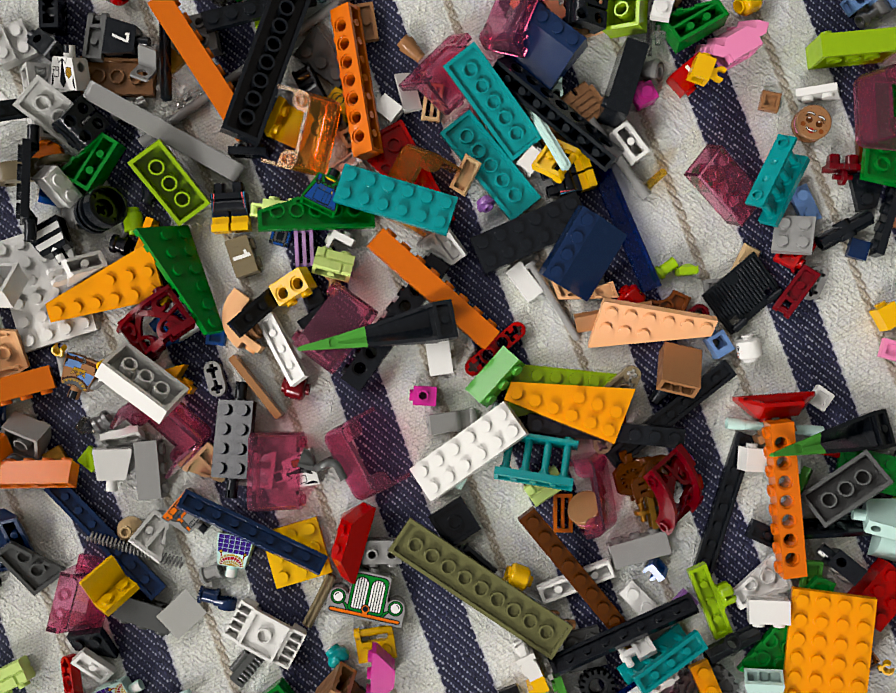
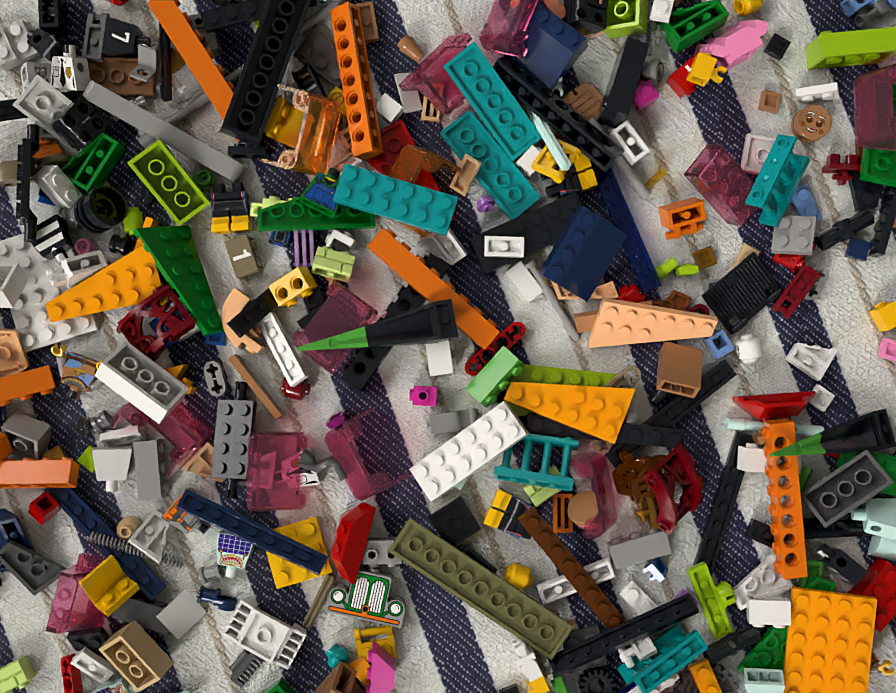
(43, 508): none -> red brick
(79, 246): none -> bright pink plate
(136, 656): none -> tan brick
(205, 172): none -> bright green plate
(336, 419): none -> magenta tile
(360, 666): none -> light orange sticker
(503, 246): none -> white plate
(508, 521): none -> hips
(680, 214): none -> orange brick
(704, 258): none -> pearl gold tile
(755, 152): none -> white tile
(777, 46): none -> black plate
(811, 359): none -> white wing

